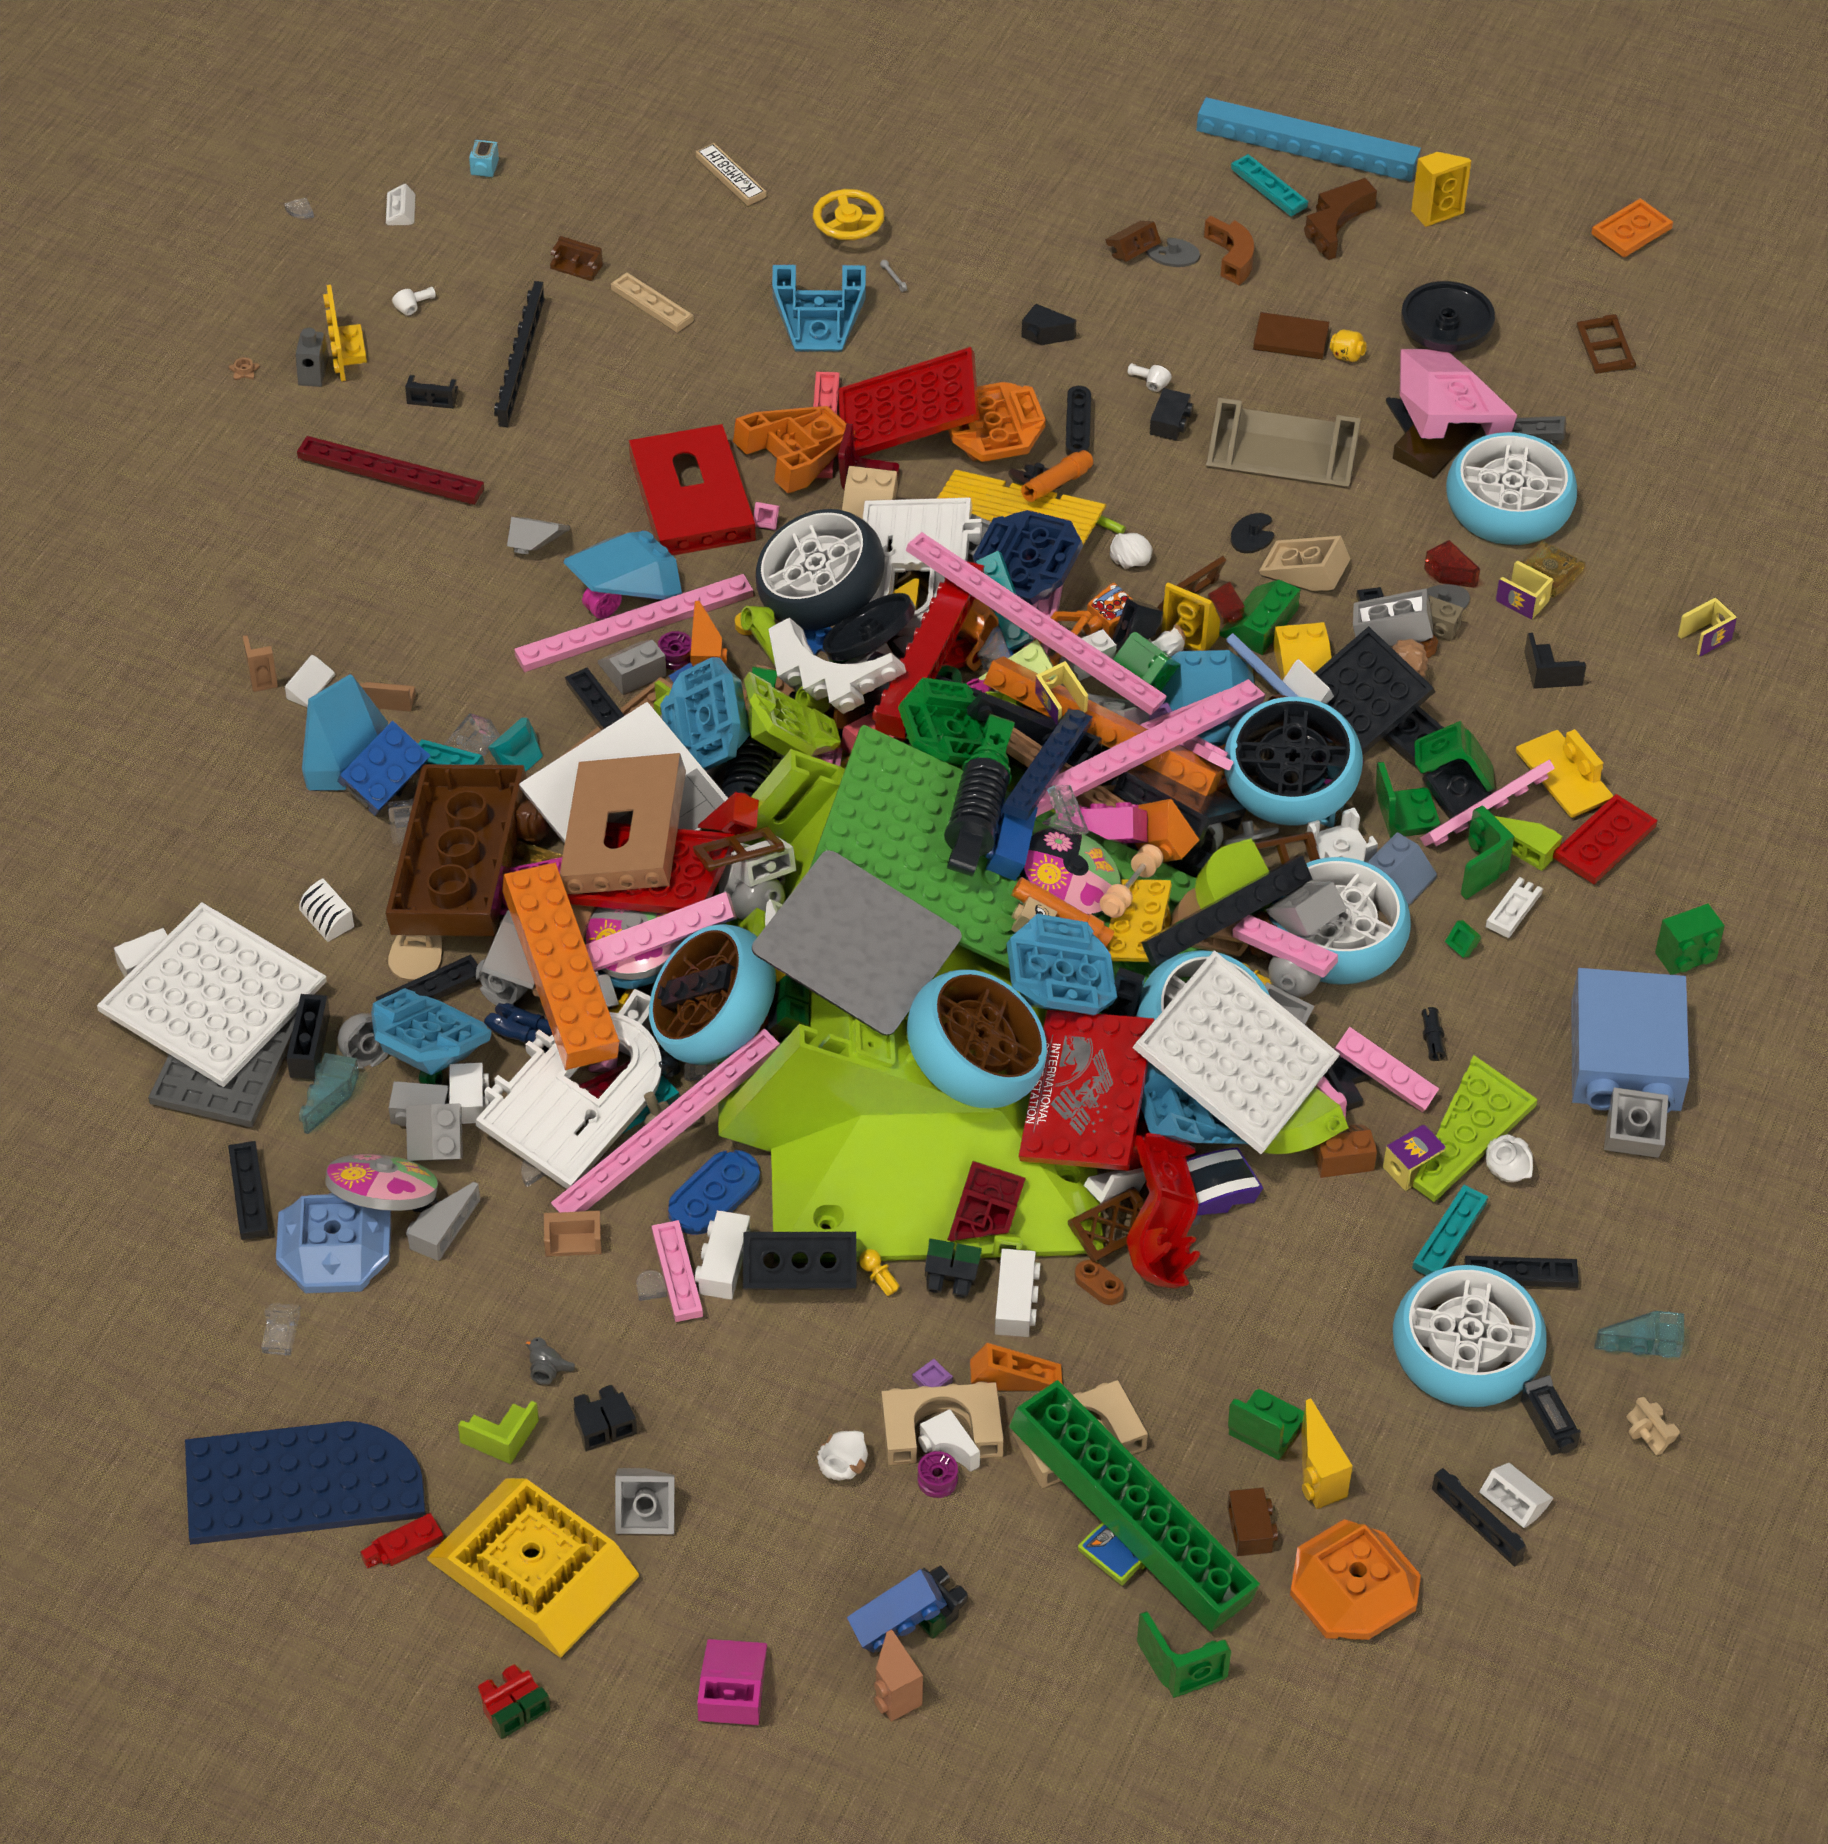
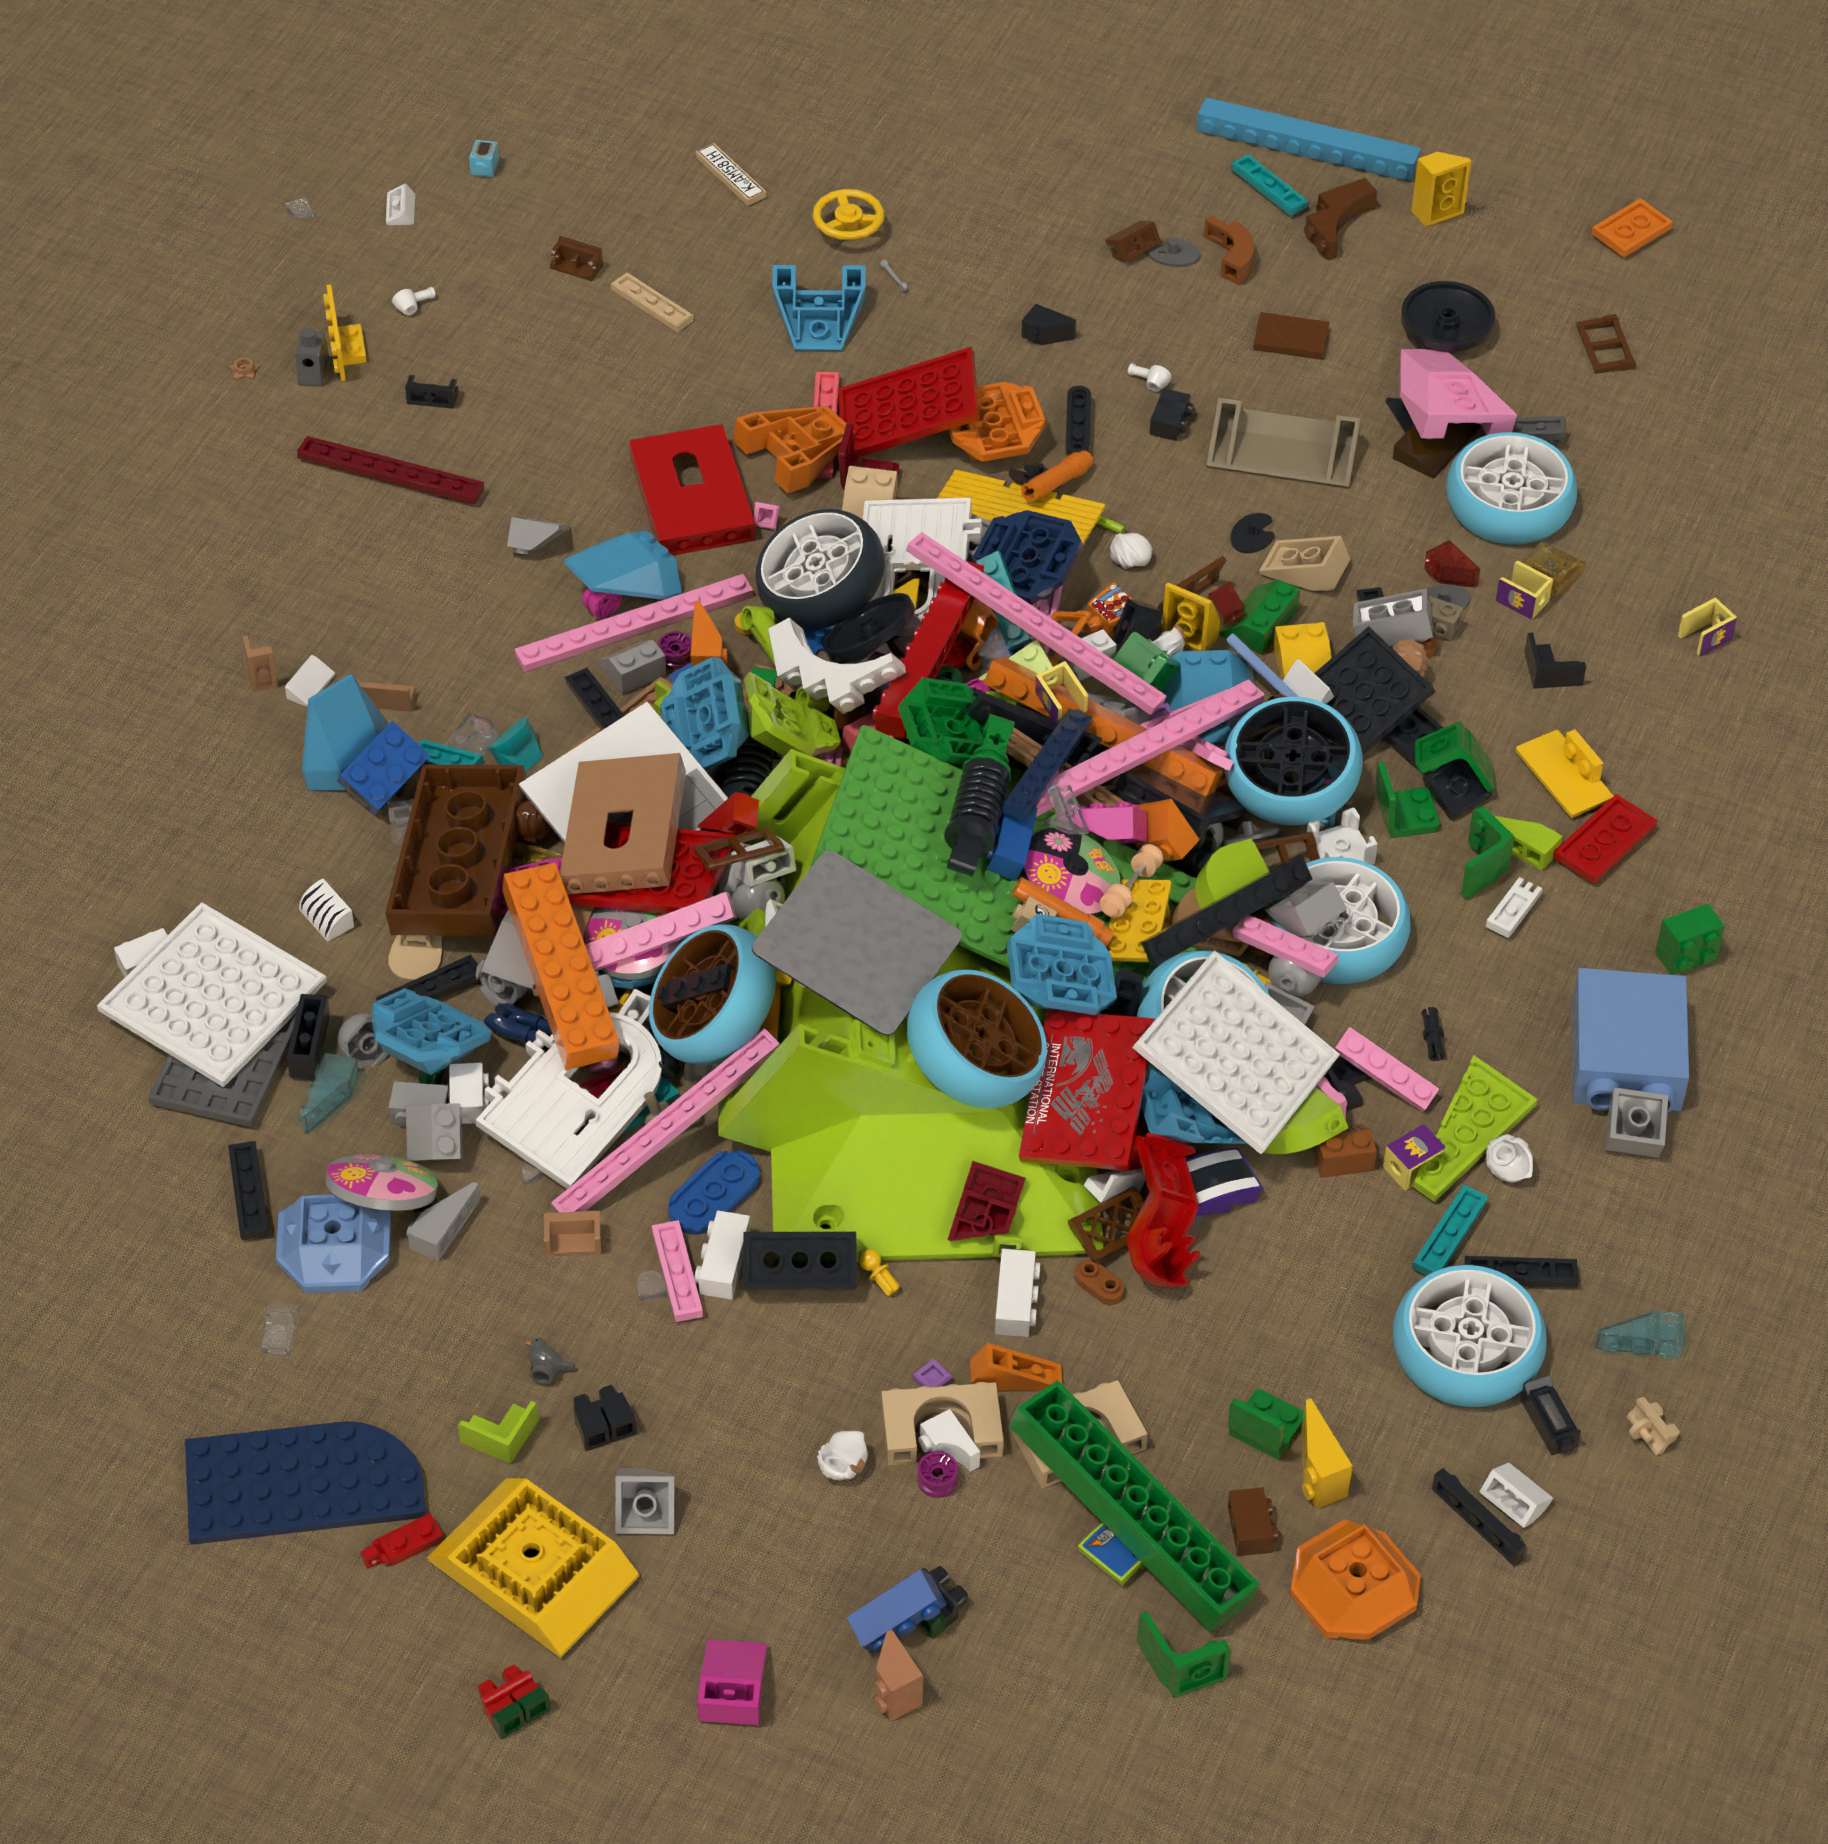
(518, 360): black plate -> none
(788, 1008): dark green hips -> none
(939, 1266): black hips -> none
(1348, 345): yellow head -> none
(1405, 865): sand blue slope -> none
(1463, 938): green tile -> none
(1496, 799): bright pink plate -> none

